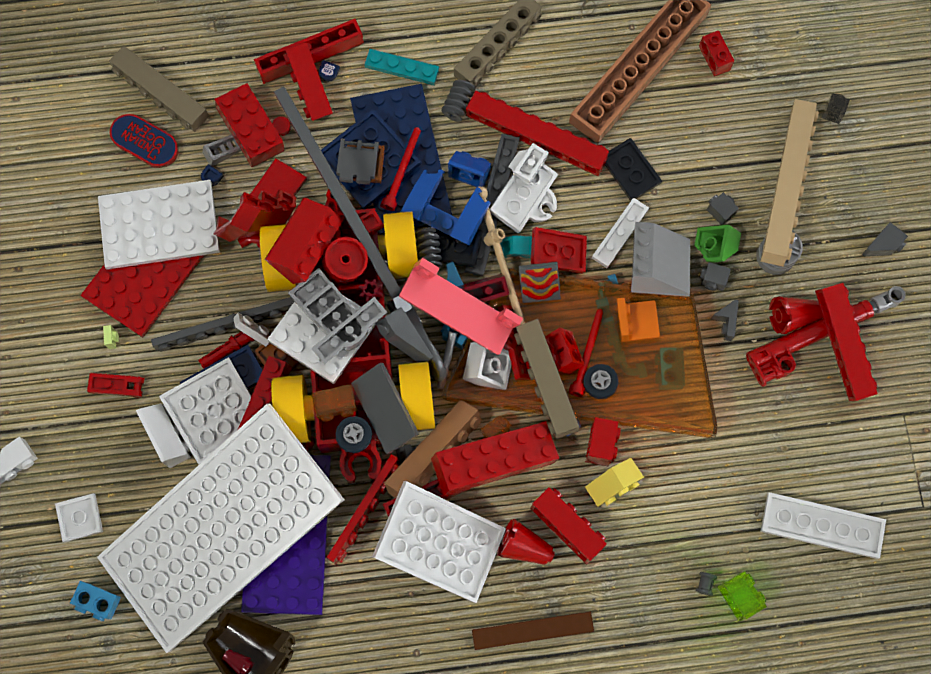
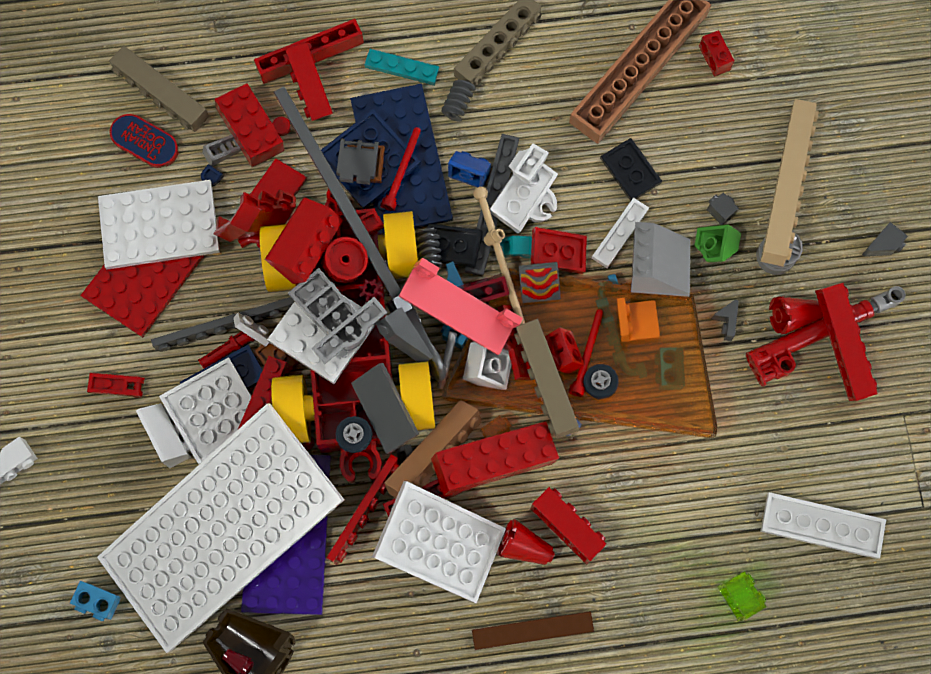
(79, 517): white tile -> none
(110, 337): yellowish green plate -> none
(328, 71): tile -> none
(334, 402): clear orange brick -> none
(460, 229): blue wedge -> none
(532, 130): red brick -> none
(602, 442): red brick -> none
(614, 482): light yellow brick -> none
(706, 583): dark grey bush -> none
(714, 276): dark grey brick -> none
(835, 108): clear smoke brick -> none

